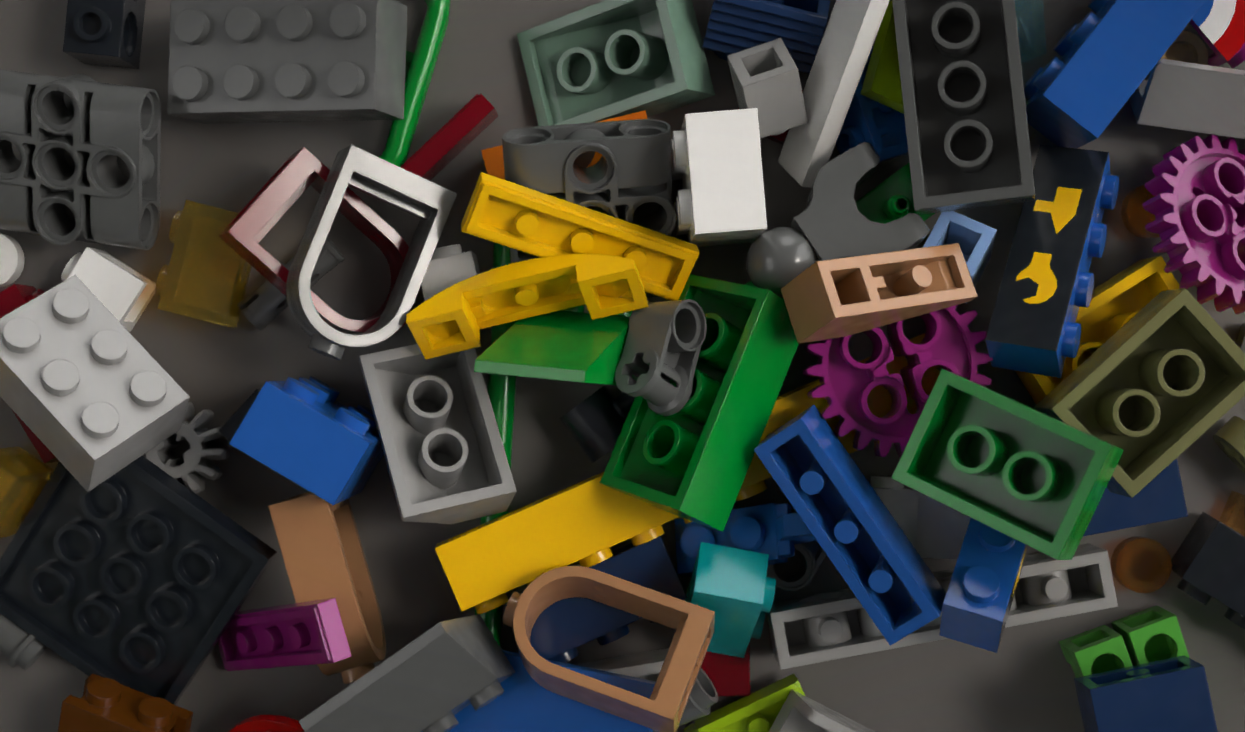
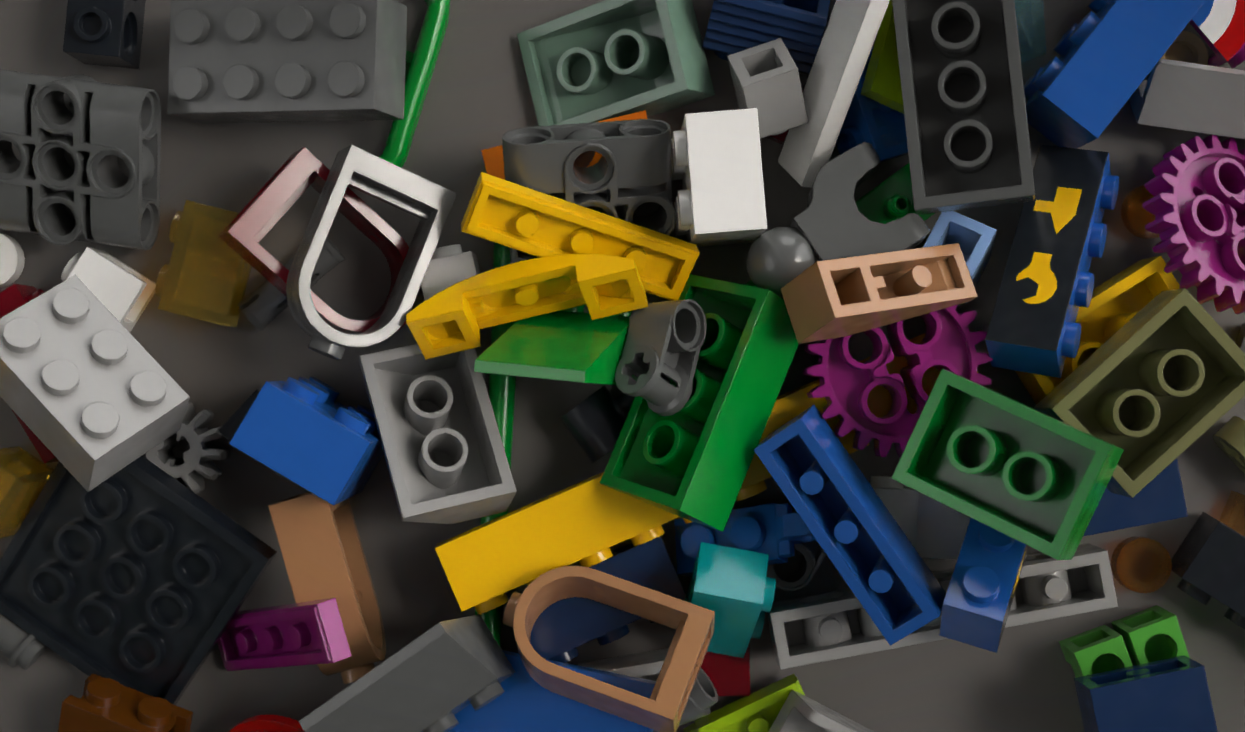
(452, 138): dark red tile -> none

